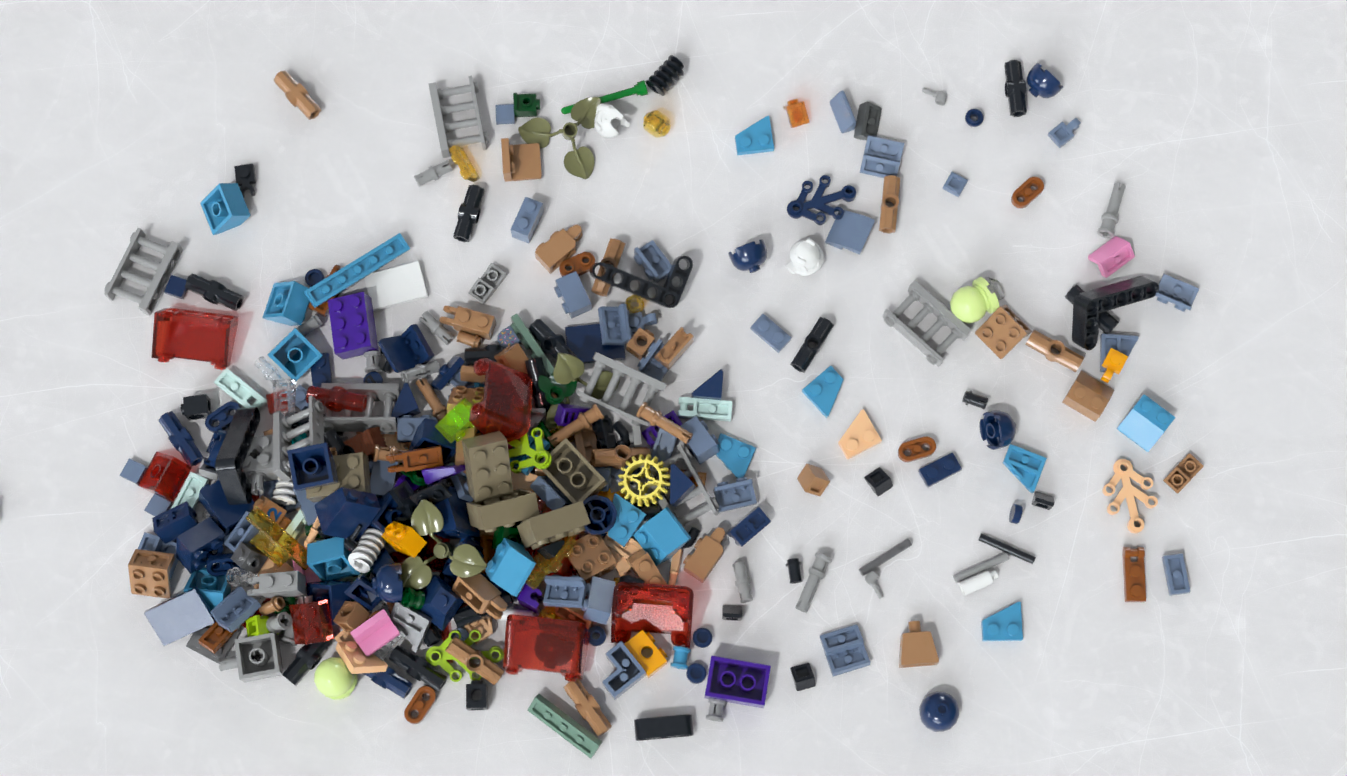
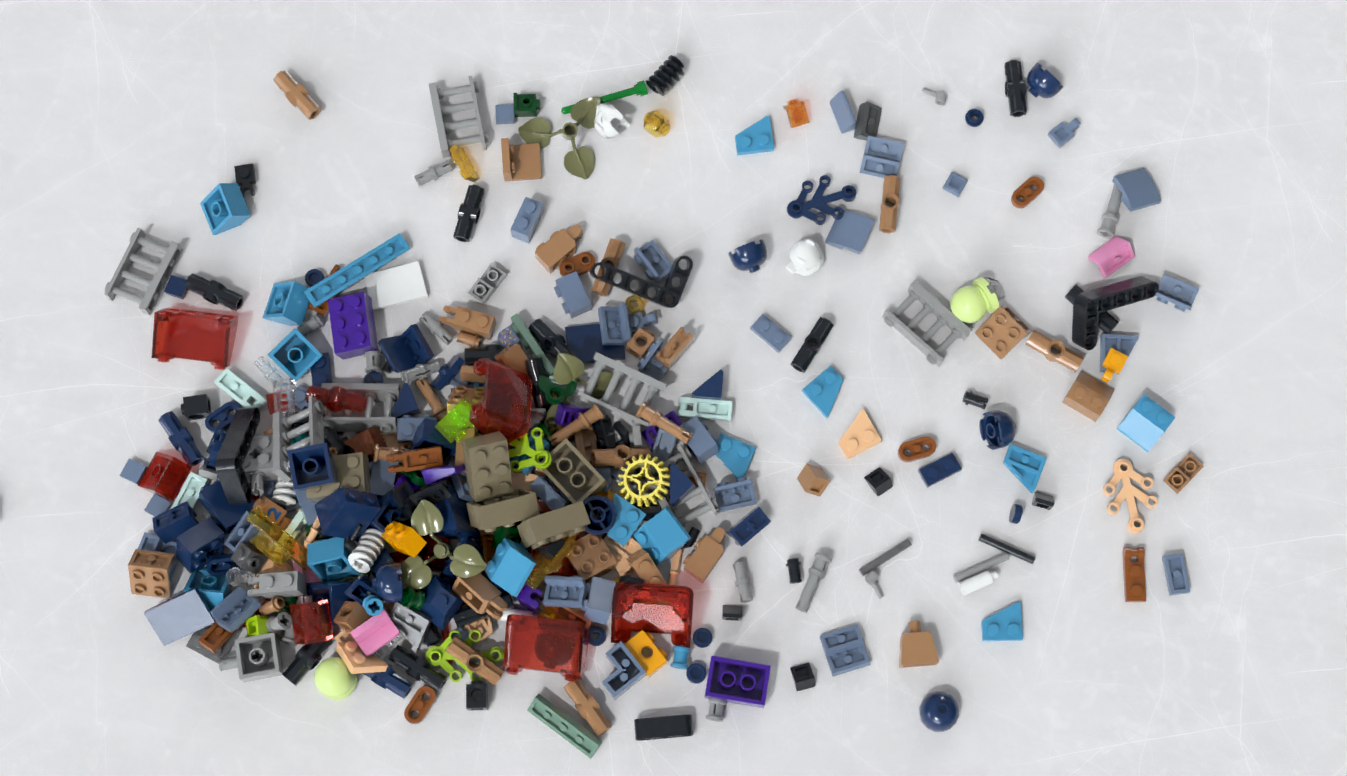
(376, 610): none -> dark azure bush
(1137, 189): none -> sand blue slope

